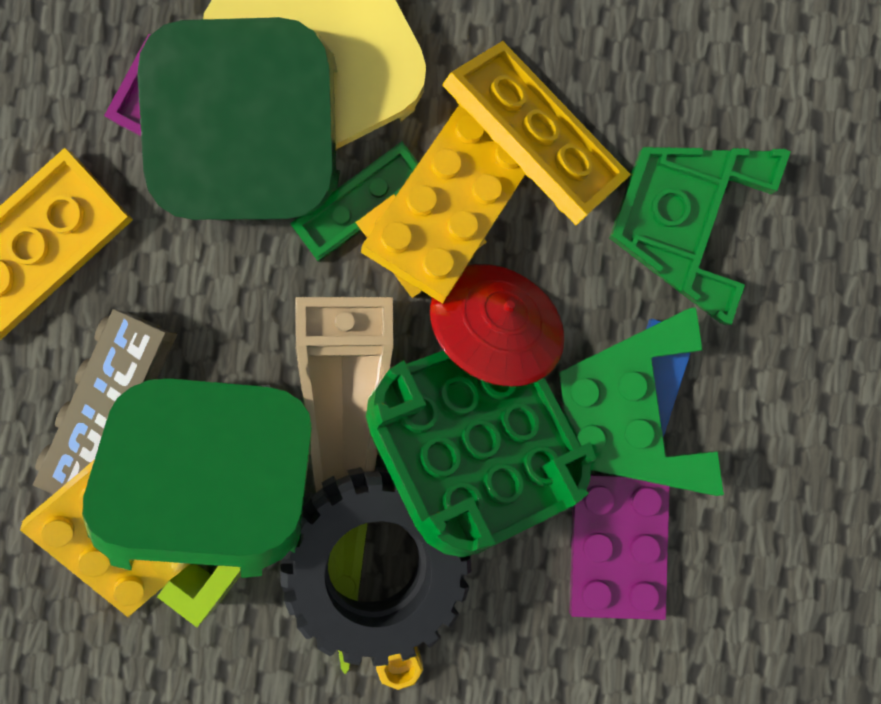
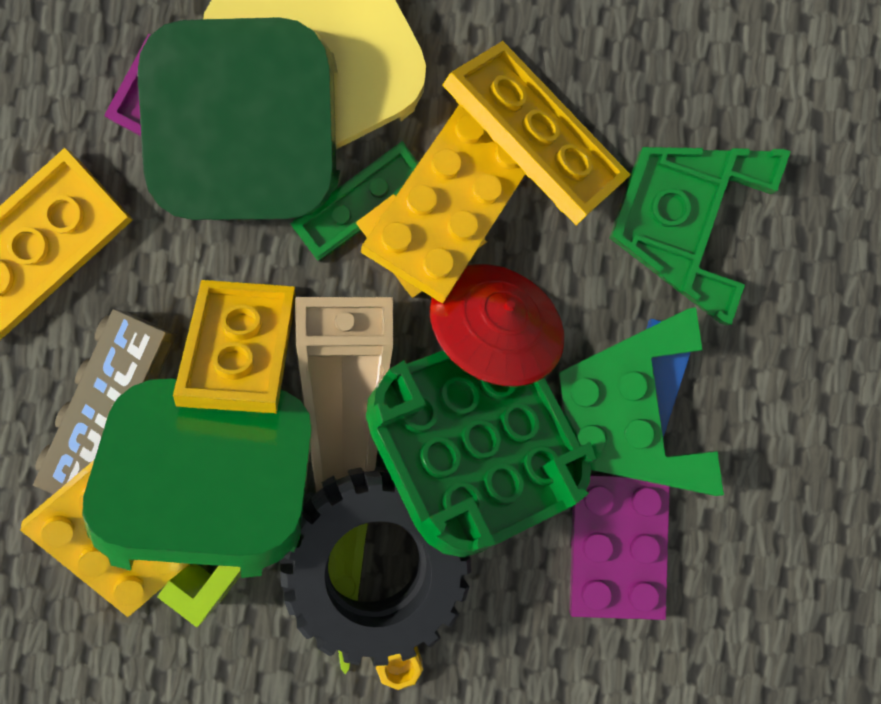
(236, 347): none -> yellow plate

